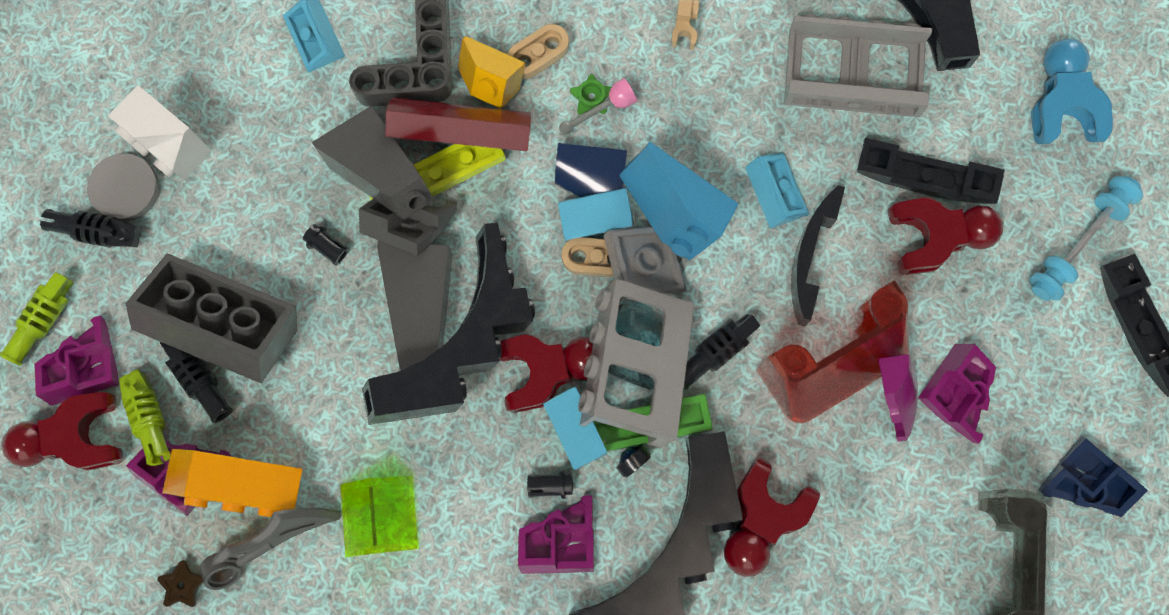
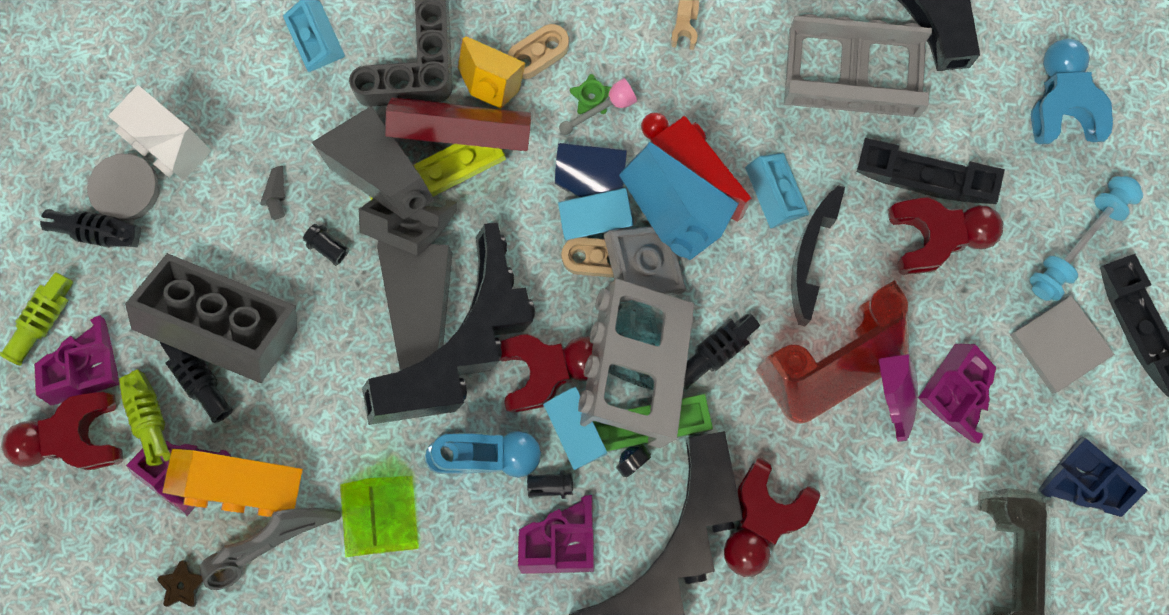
(274, 193): none -> dark grey bar
(513, 454): none -> dark azure piece
(688, 146): none -> red slope
(1062, 344): none -> light grey tile

